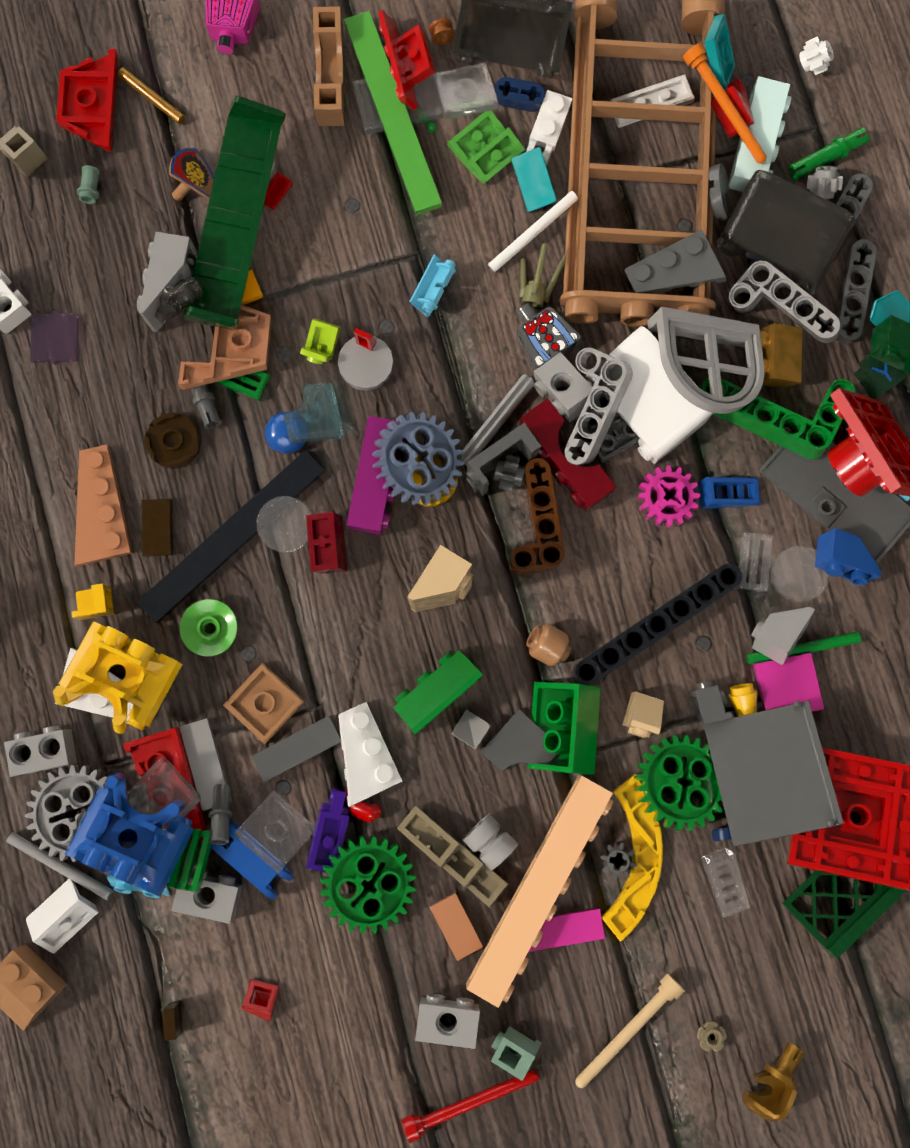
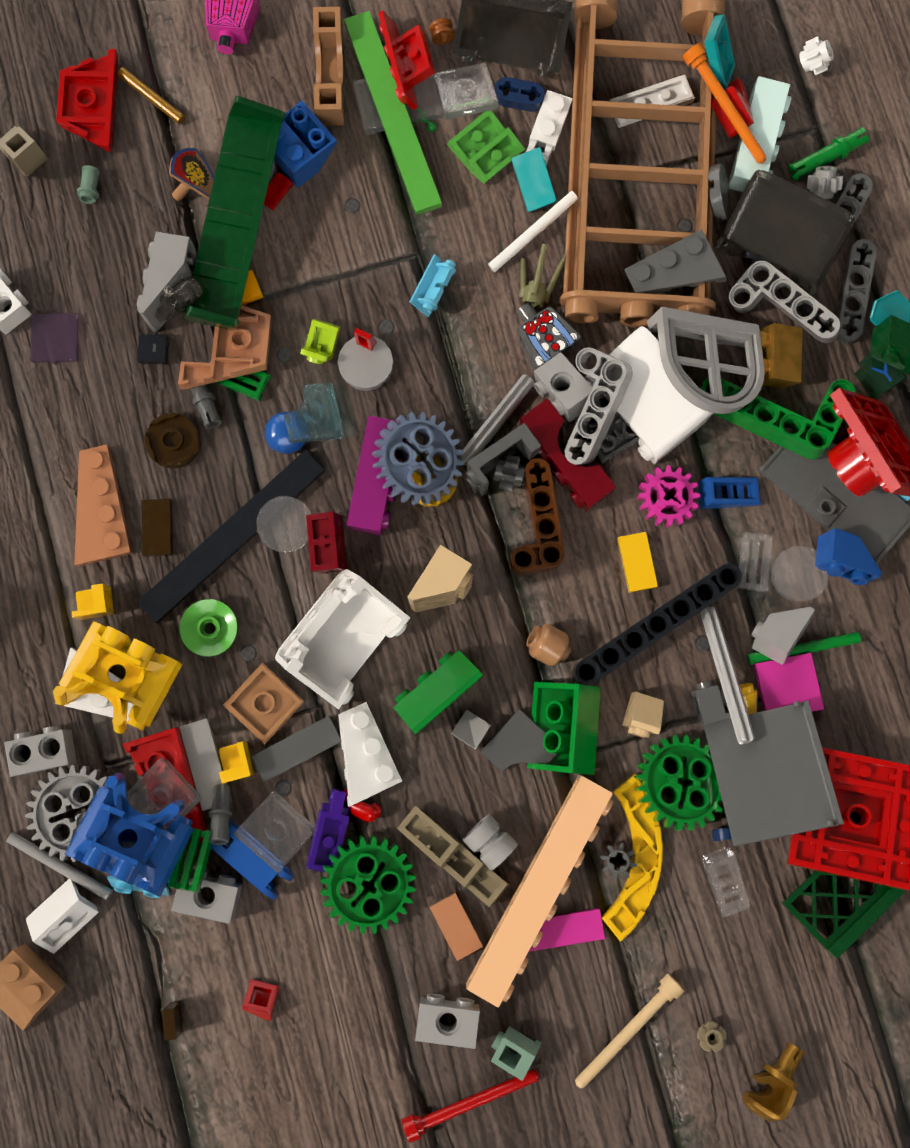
(153, 349): none -> black tile
(236, 762): none -> yellow panel
(302, 144): none -> blue slope
(340, 636): none -> white windscreen
(637, 562): none -> yellow tile
(727, 675): none -> light grey axle

